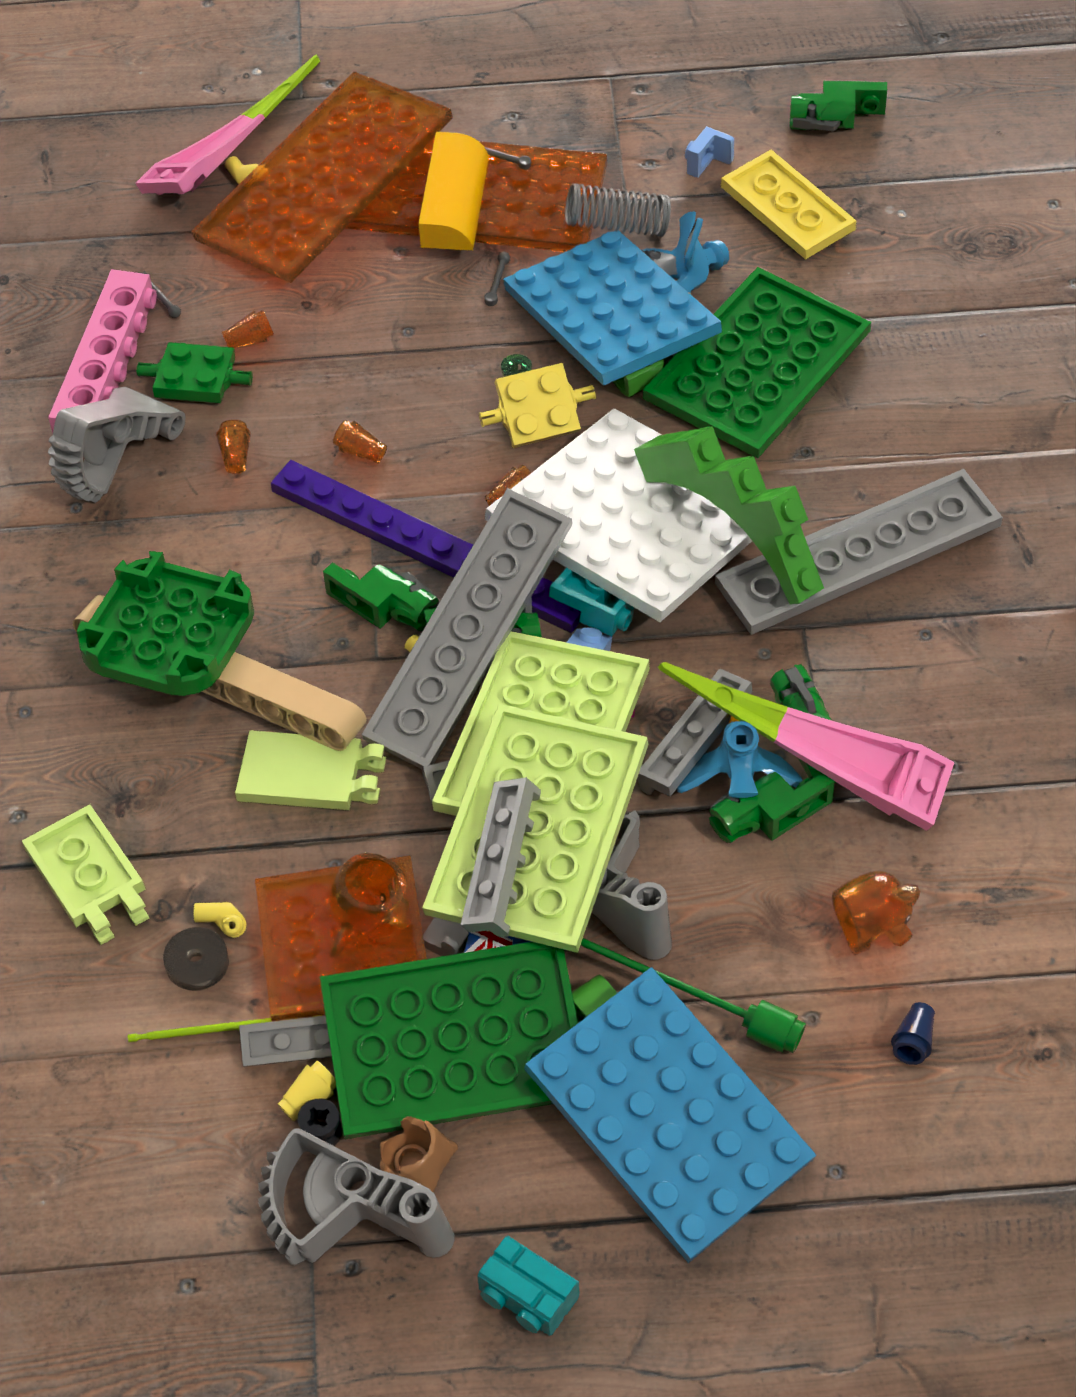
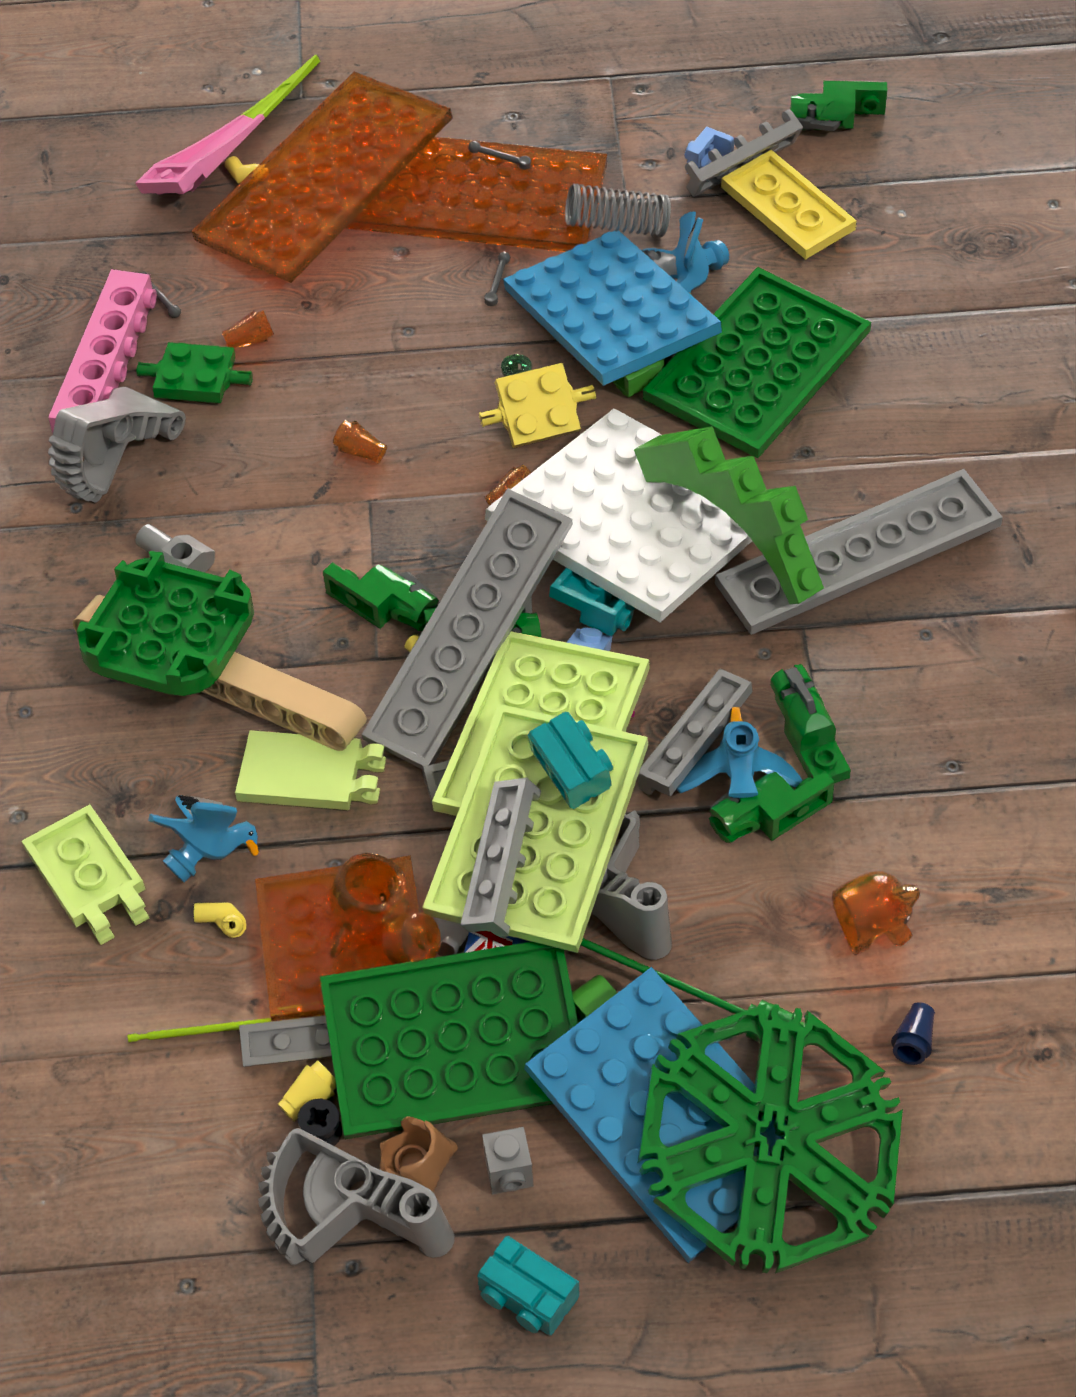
(180, 550): none -> light grey piece
(198, 974): clear smoke piece -> none
(204, 834): none -> dark azure animal
(234, 445): clear orange cone -> none
(399, 531): dark purple plate -> none
(410, 938): none -> clear orange head
(453, 192): yellow brick -> none
(507, 1160): none -> light grey brick
(570, 759): none -> teal brick
(771, 139): none -> light grey hinge
(806, 1125): none -> green plate
(878, 768): bright pink plate -> none

